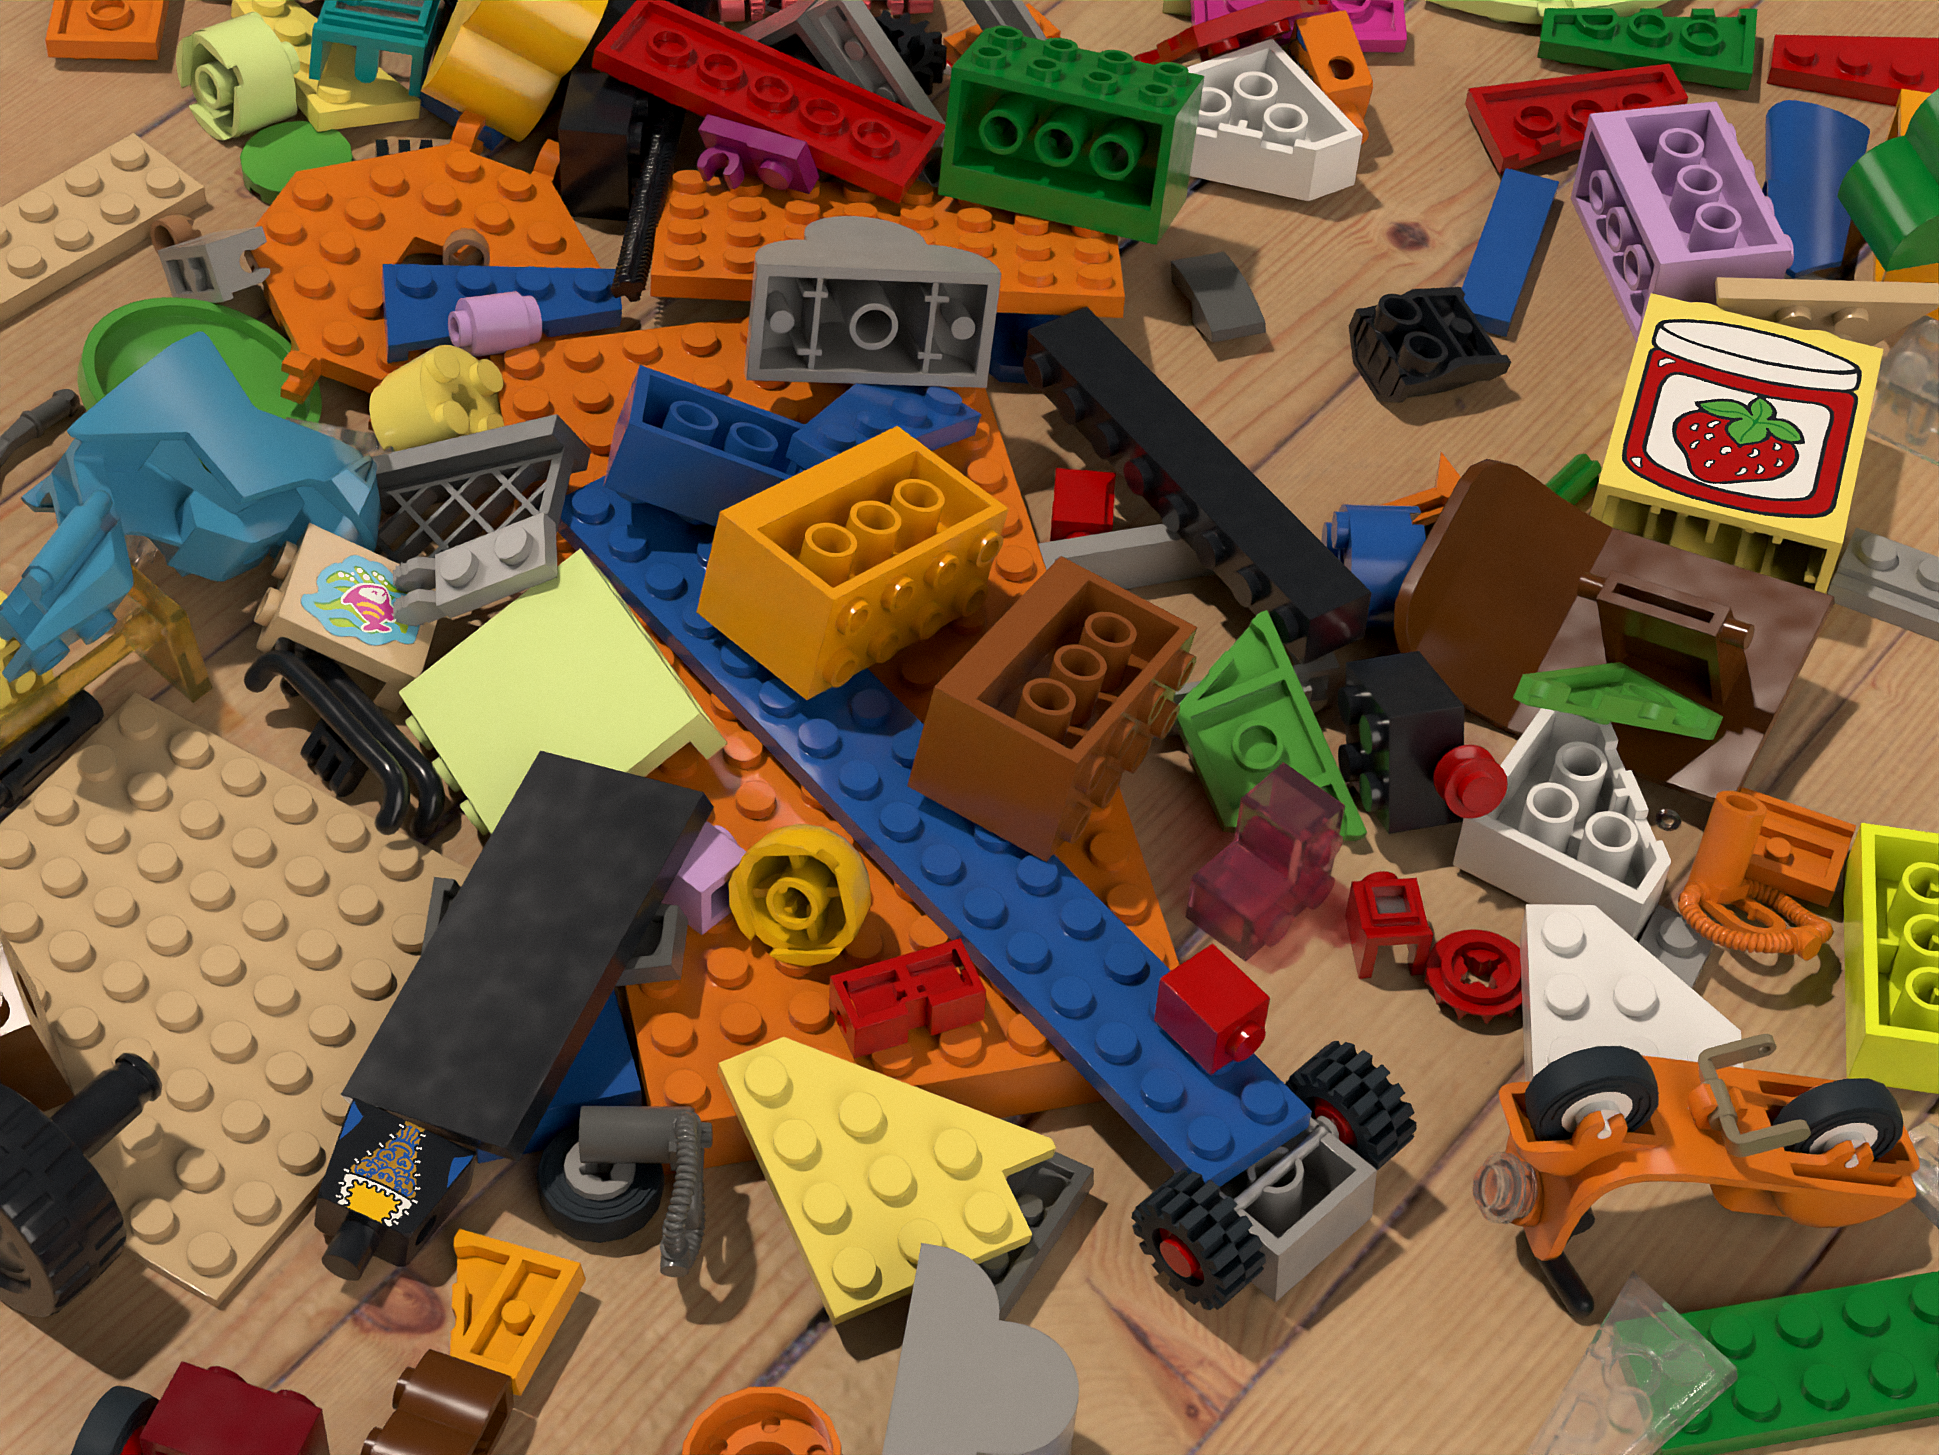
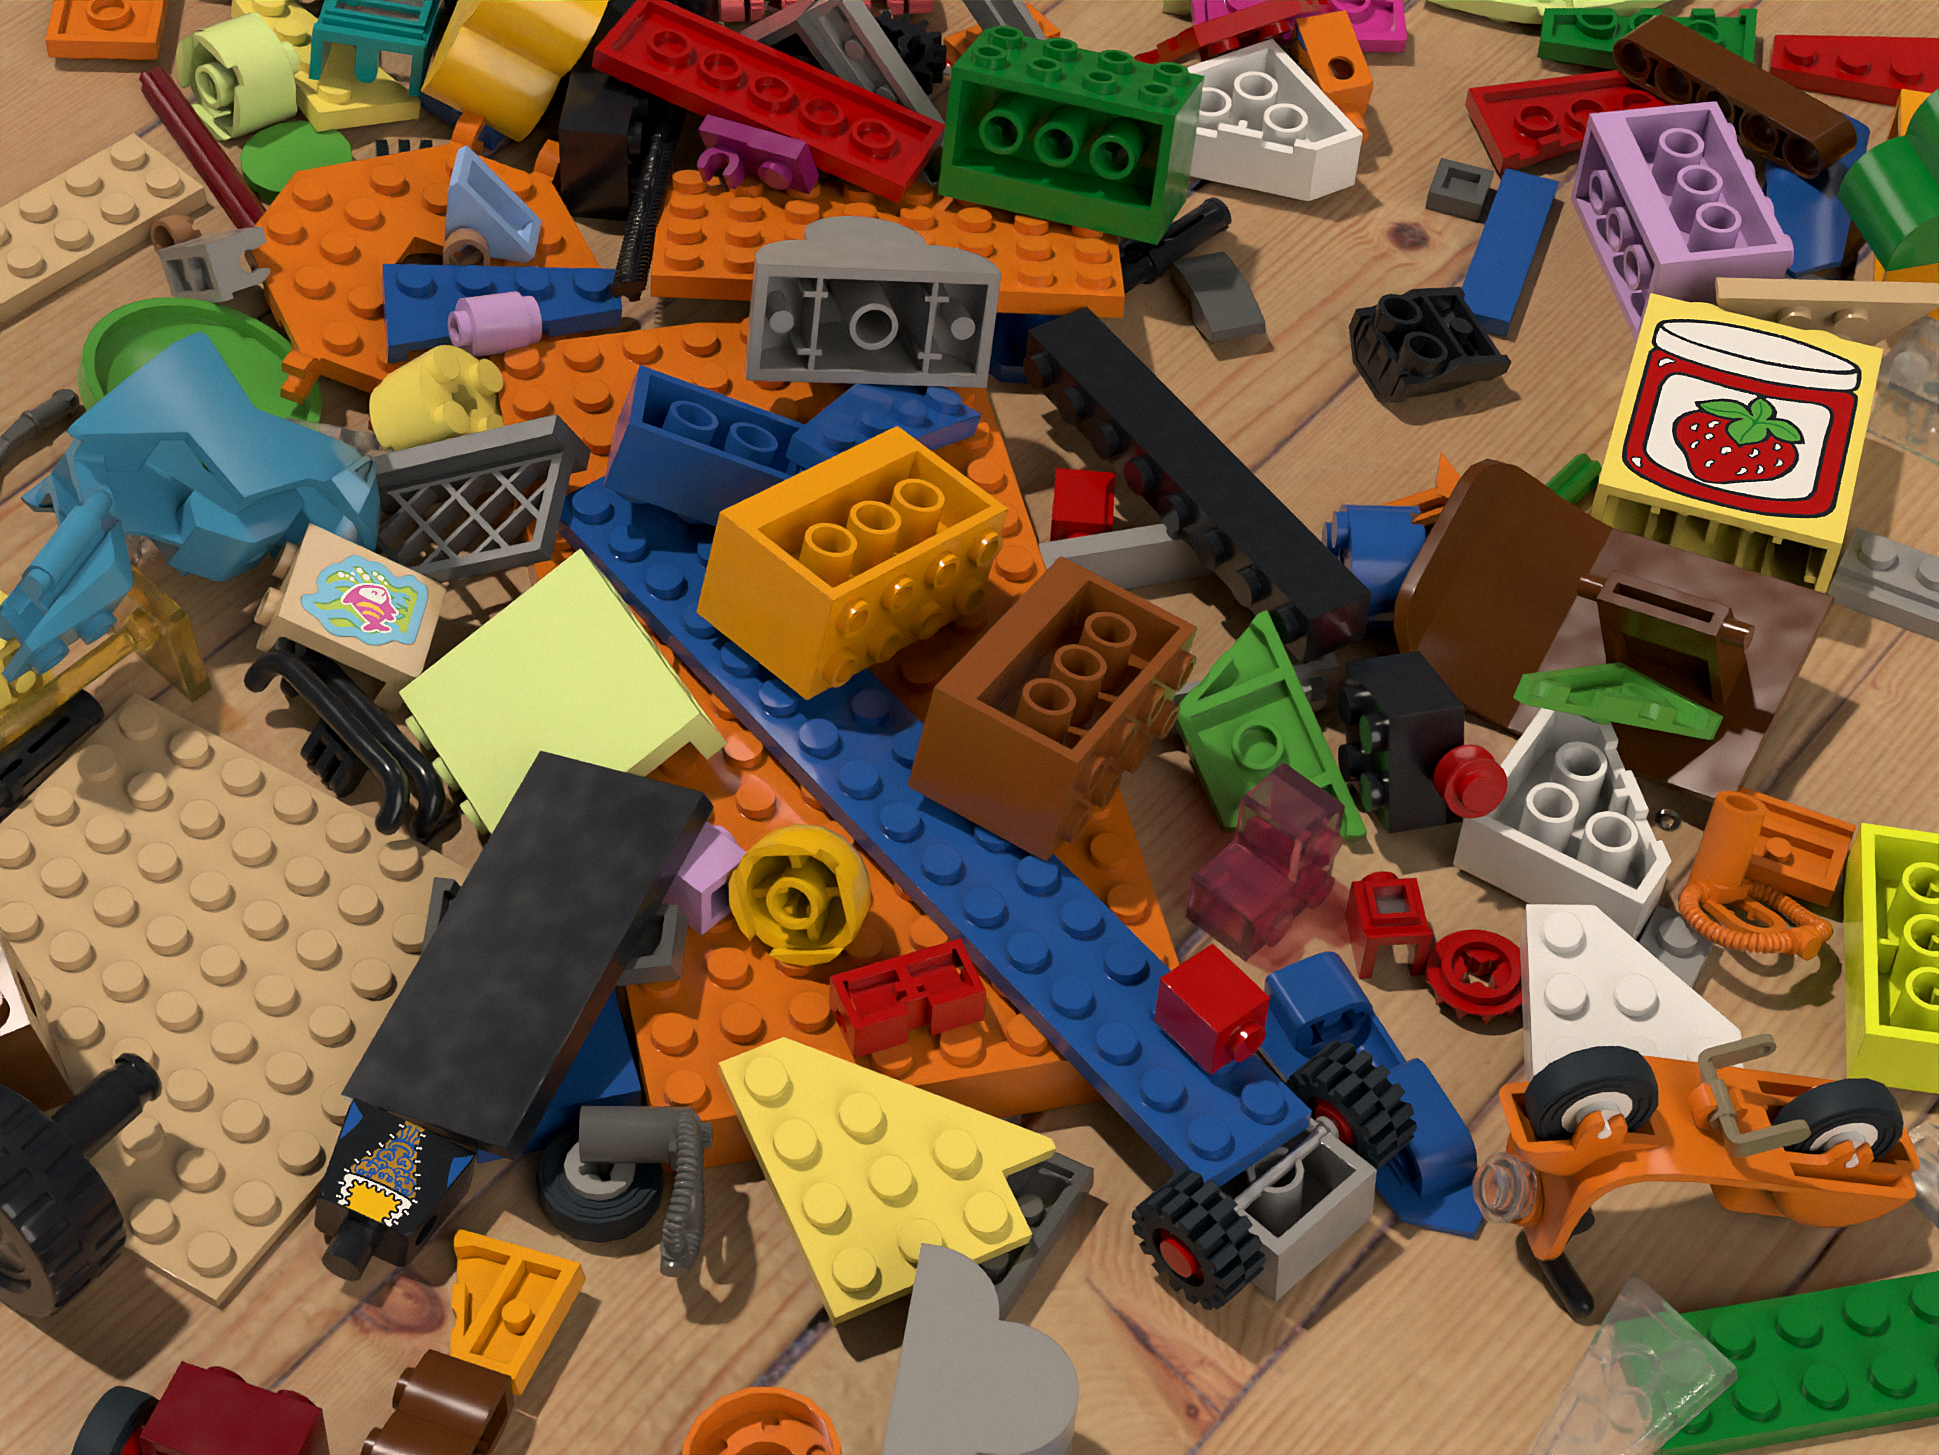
(201, 148): none -> dark red axle
(476, 572): light grey hinge -> none
(489, 206): none -> light blue slope
(1146, 262): none -> black pin
(1434, 1173): none -> blue panel
(1459, 189): none -> dark grey tile
(1763, 109): none -> reddish brown beam

